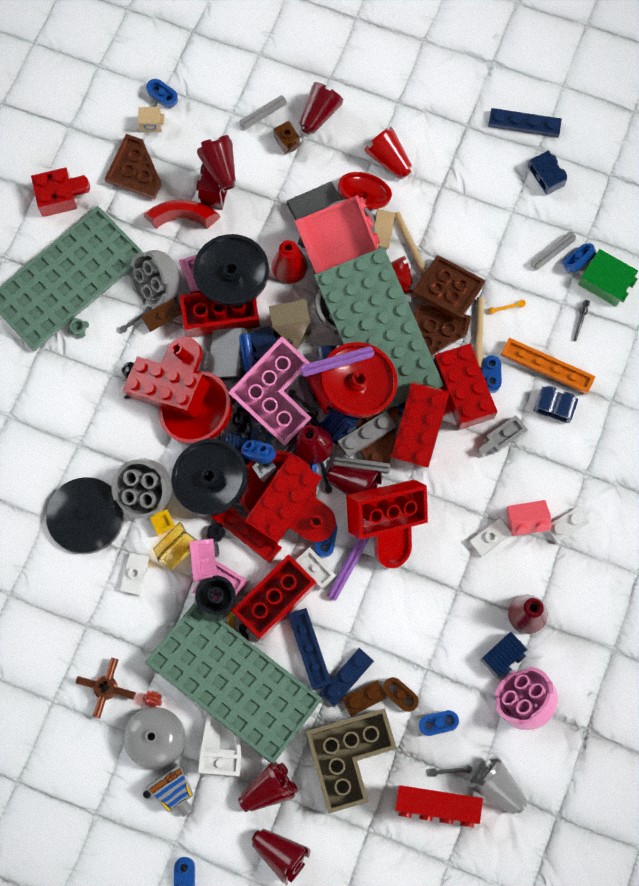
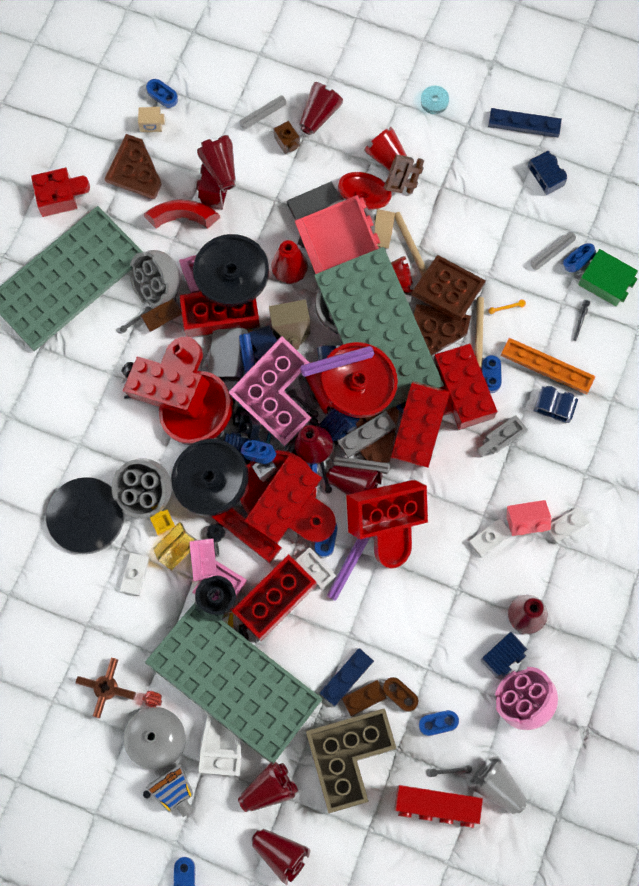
(78, 323): sand green plate -> none
(309, 649): dark blue plate -> none
(399, 173): none -> reddish brown plate
(438, 93): none -> clear light blue piece

